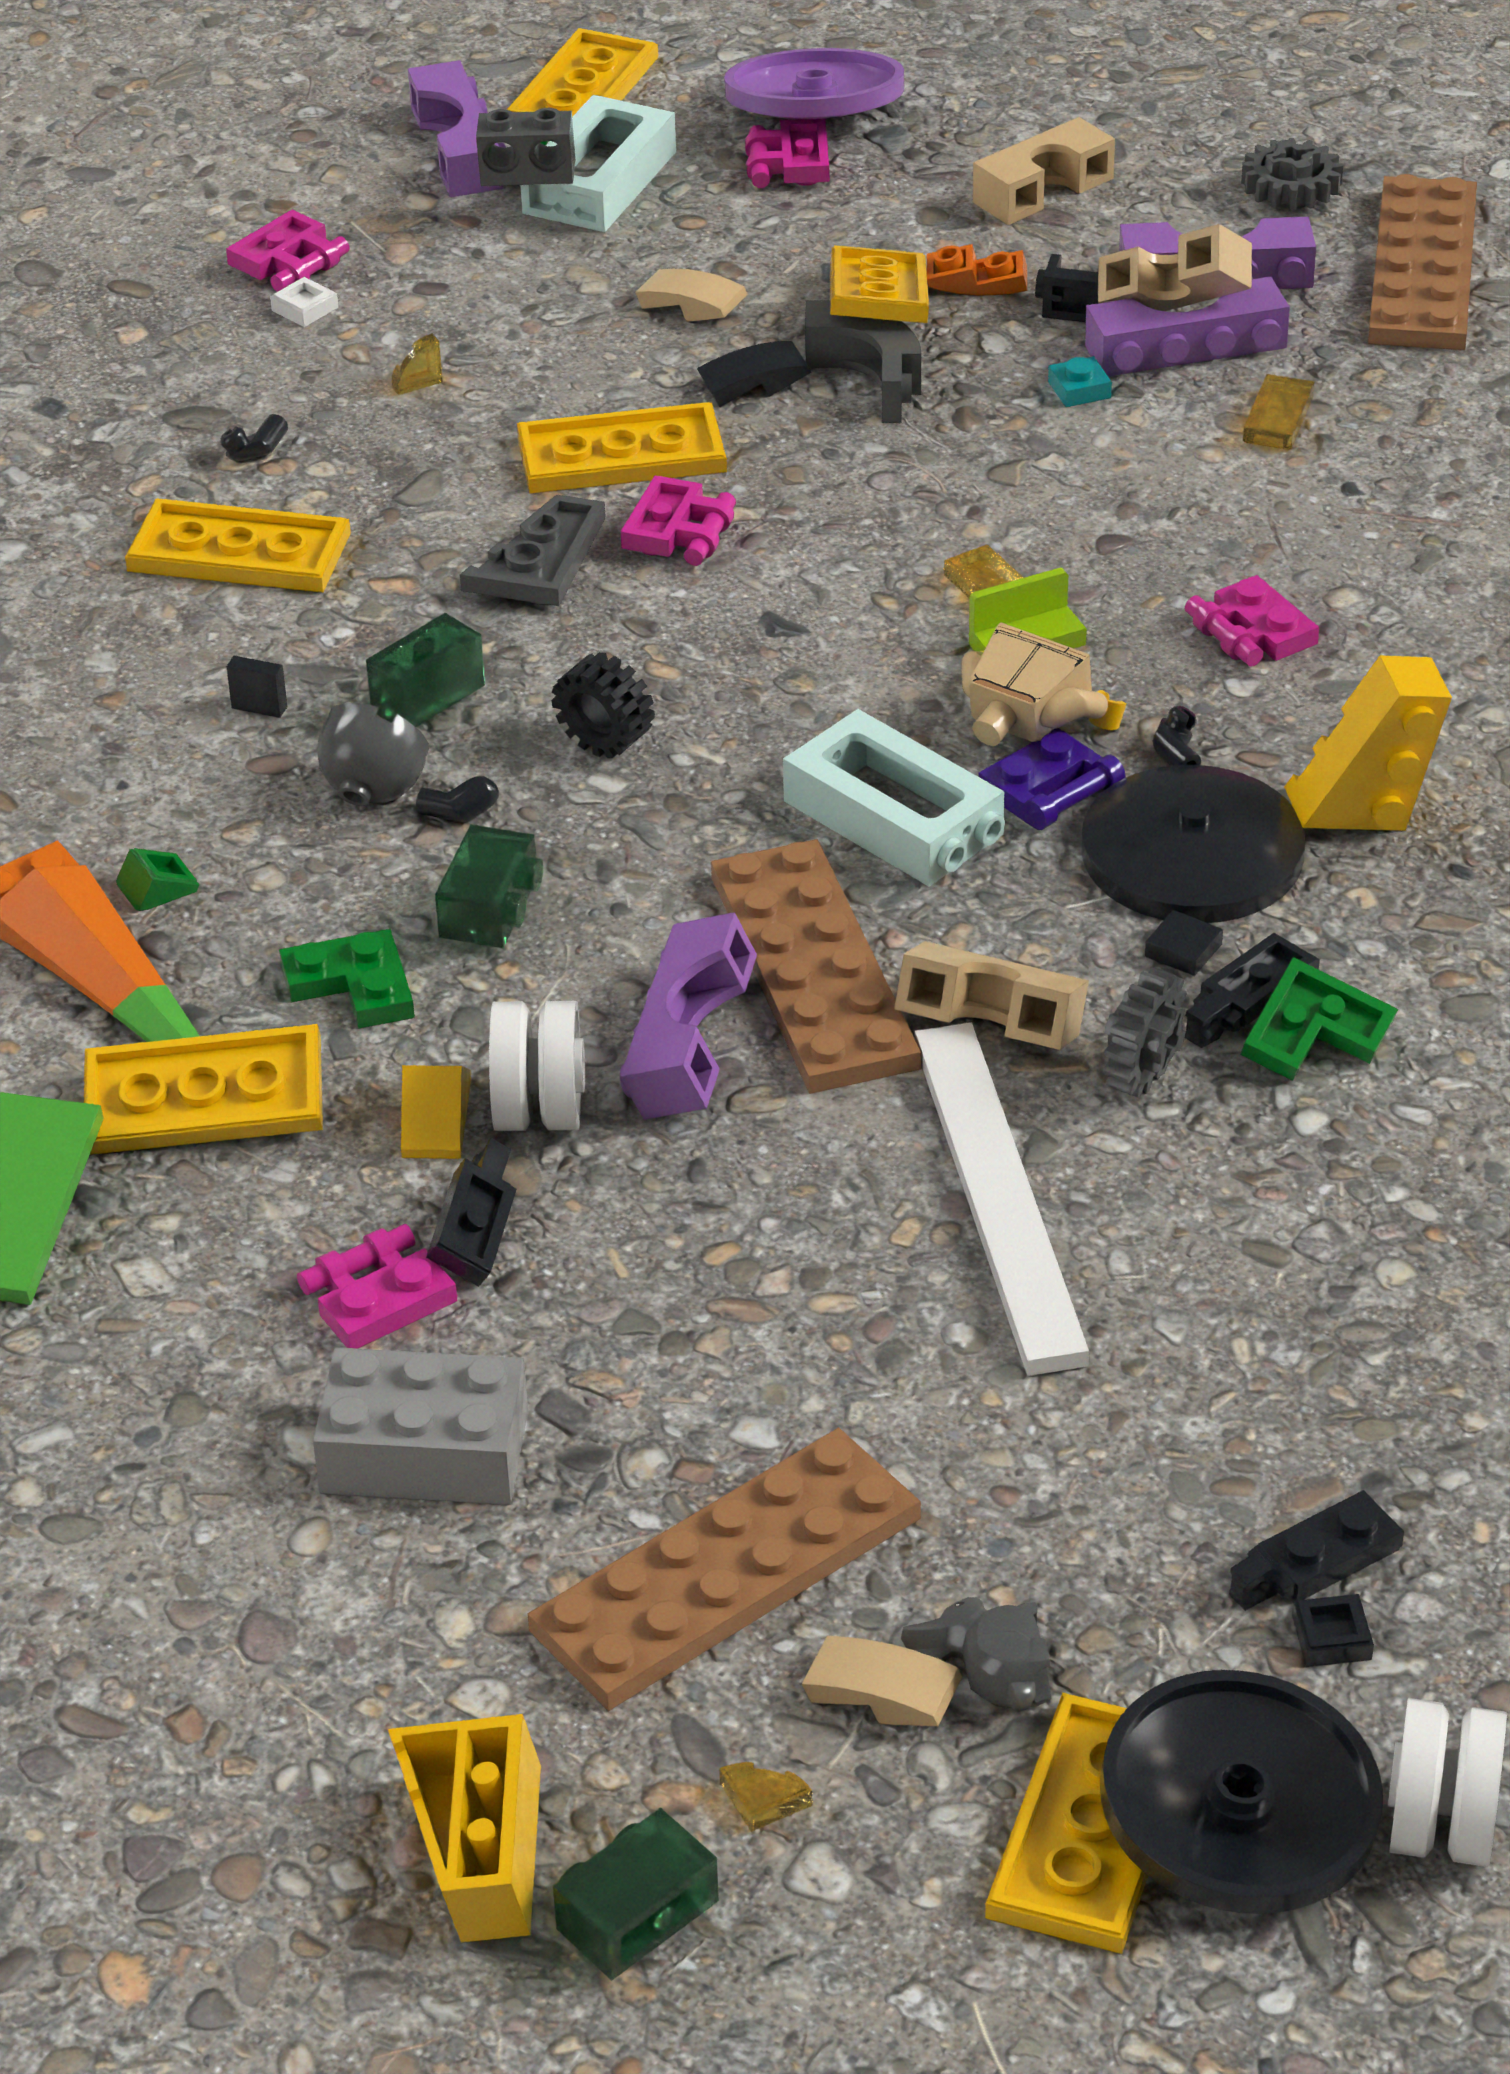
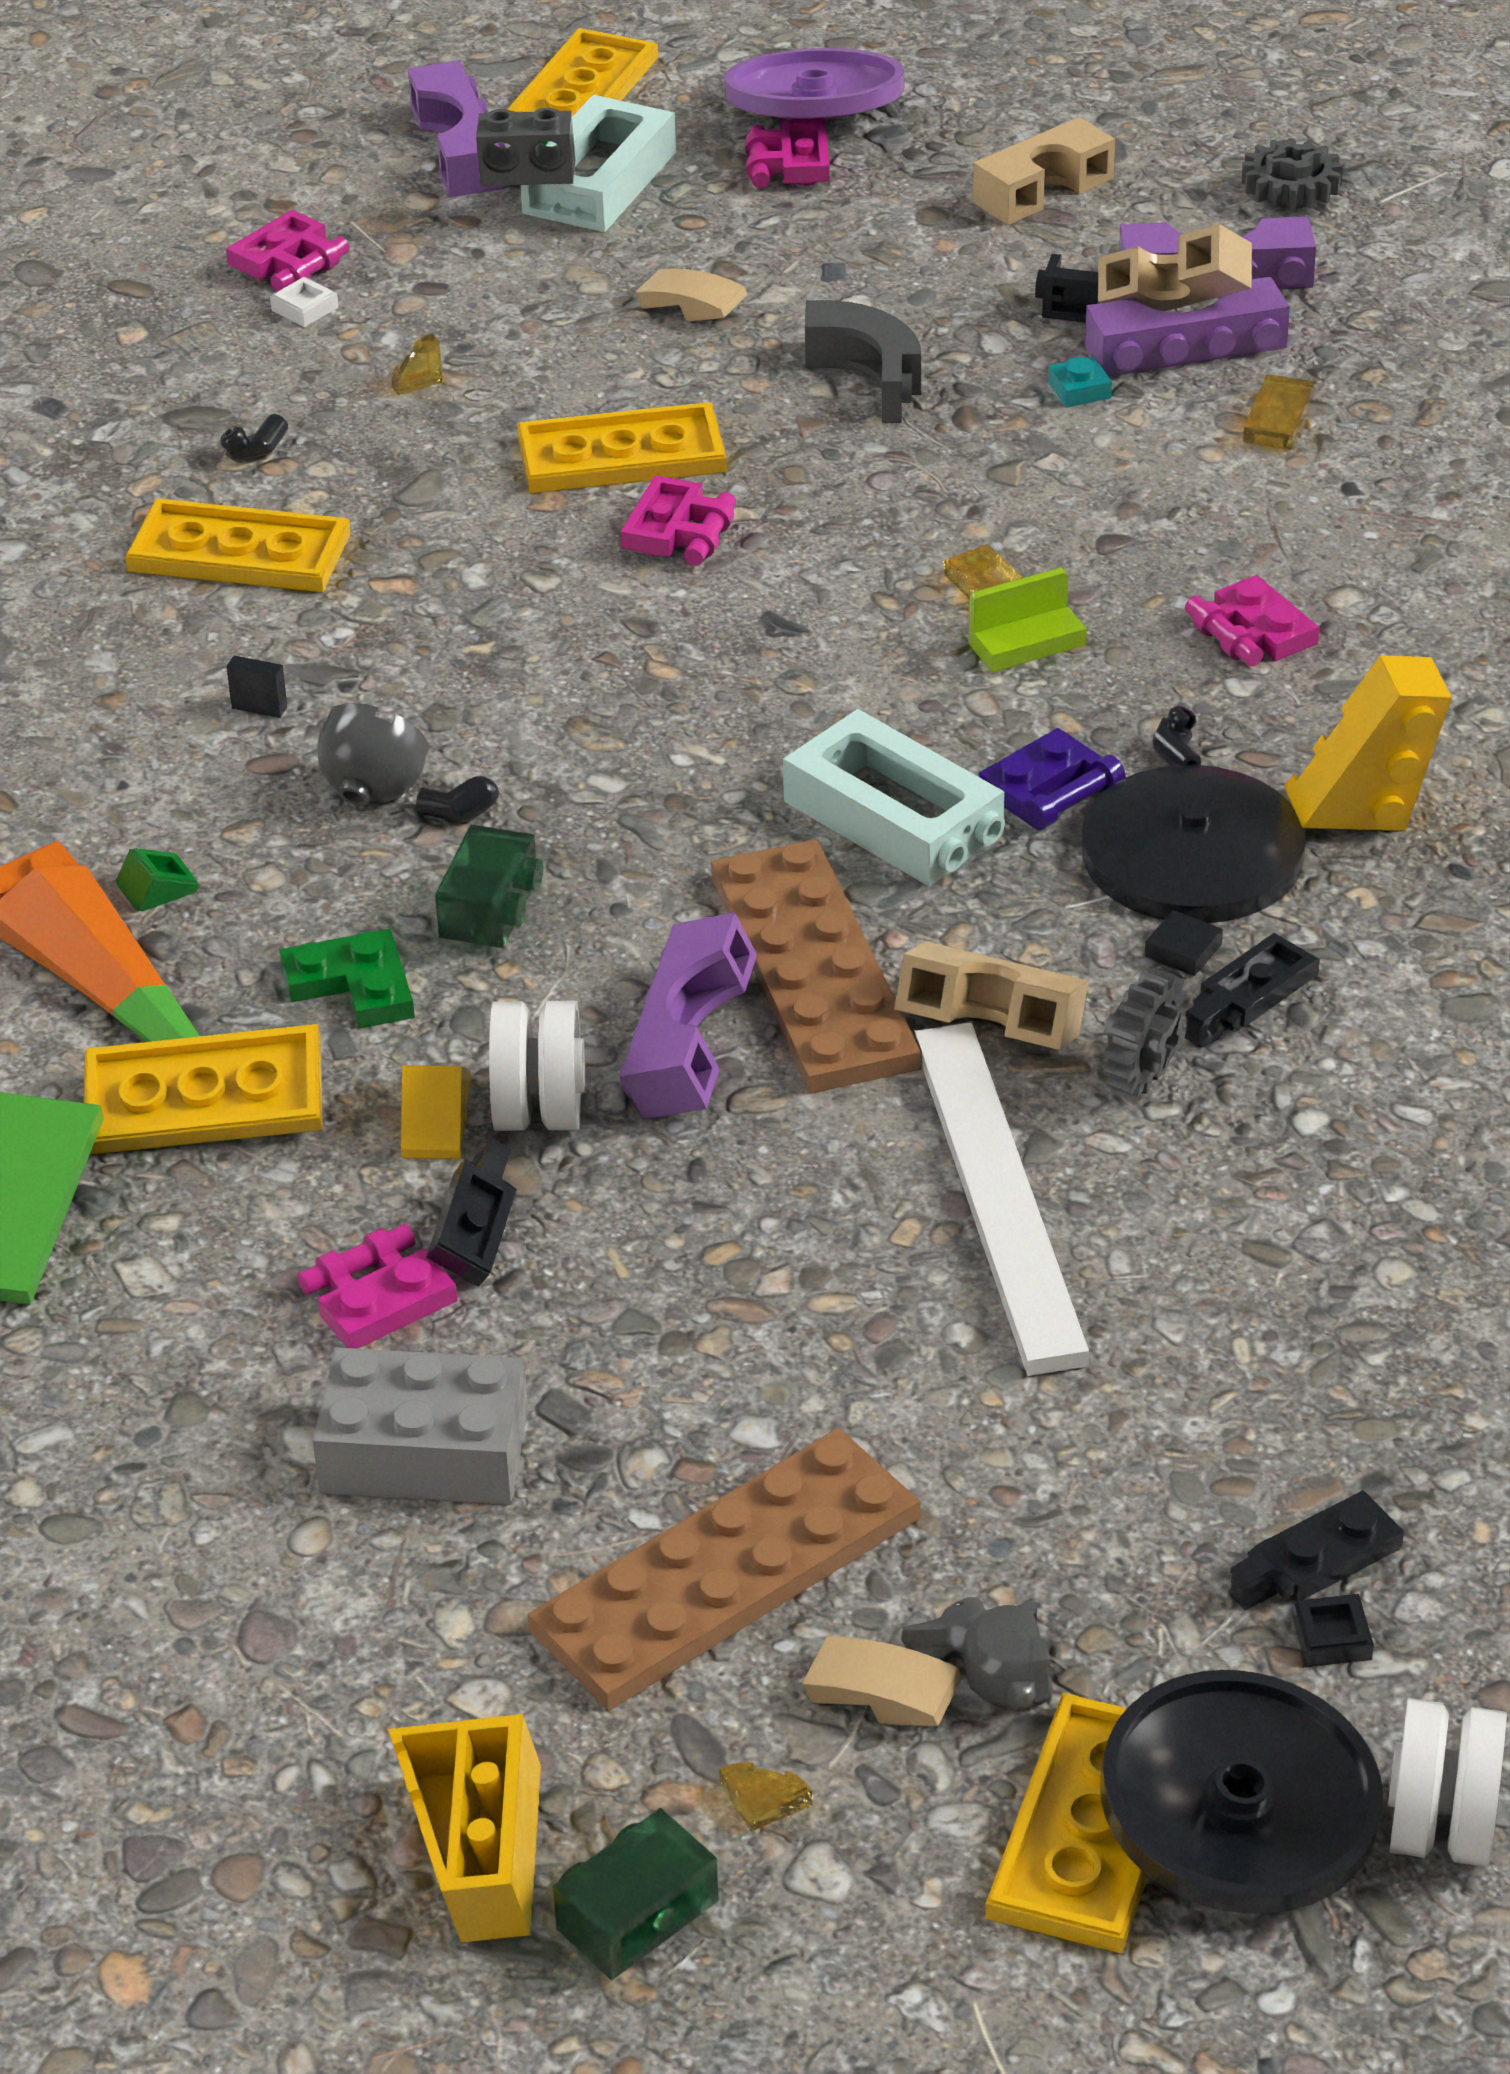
(426, 671): clear green brick -> none
(543, 556): dark grey wing -> none
(603, 705): black tyre -> none
(769, 364): black slope -> none
(878, 284): yellow tile -> none
(959, 272): orange slope -> none
(1031, 687): tan torso -> none
(1311, 1007): green plate -> none
(1423, 263): medium nougat plate -> none

